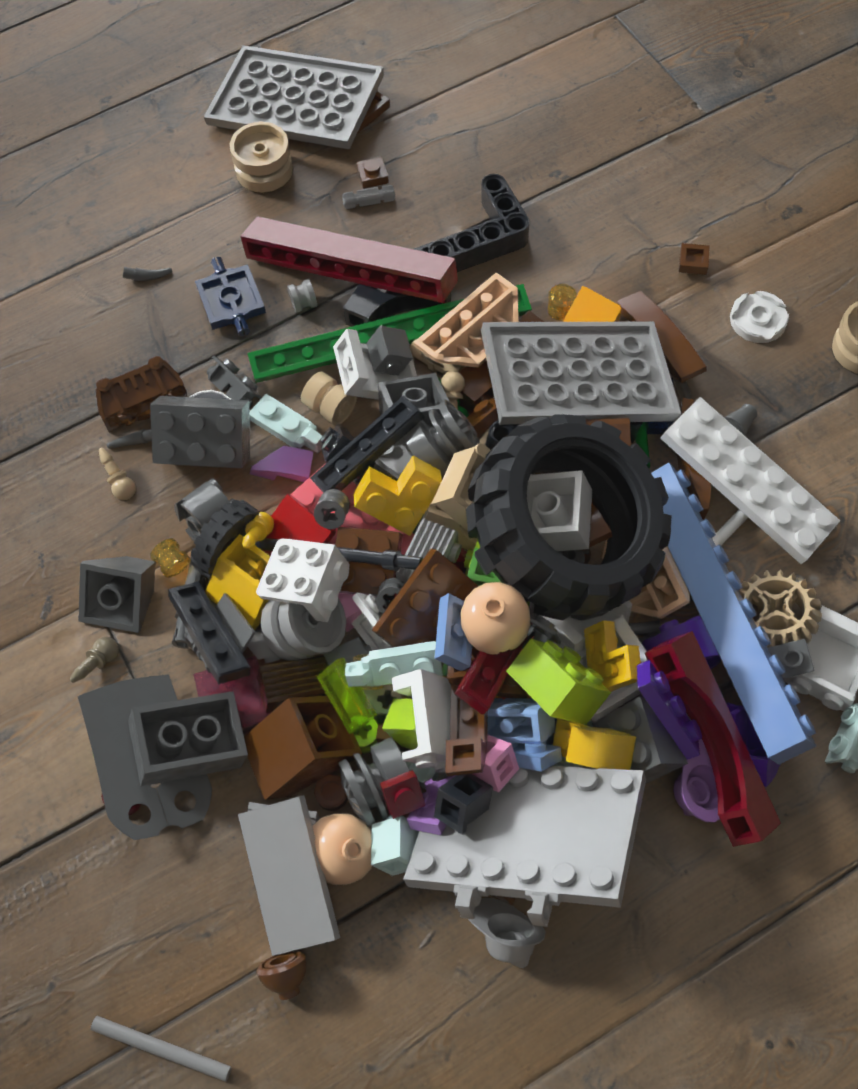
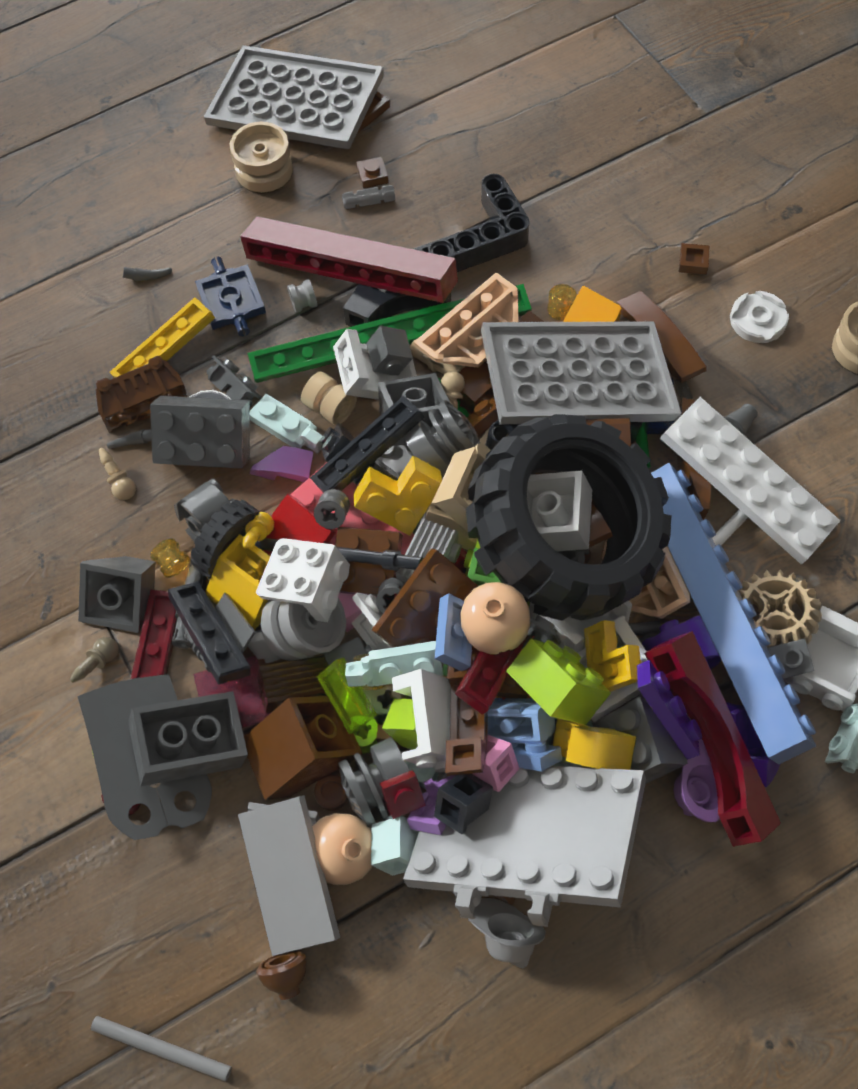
(156, 637): none -> dark red tile
(168, 337): none -> yellow tile

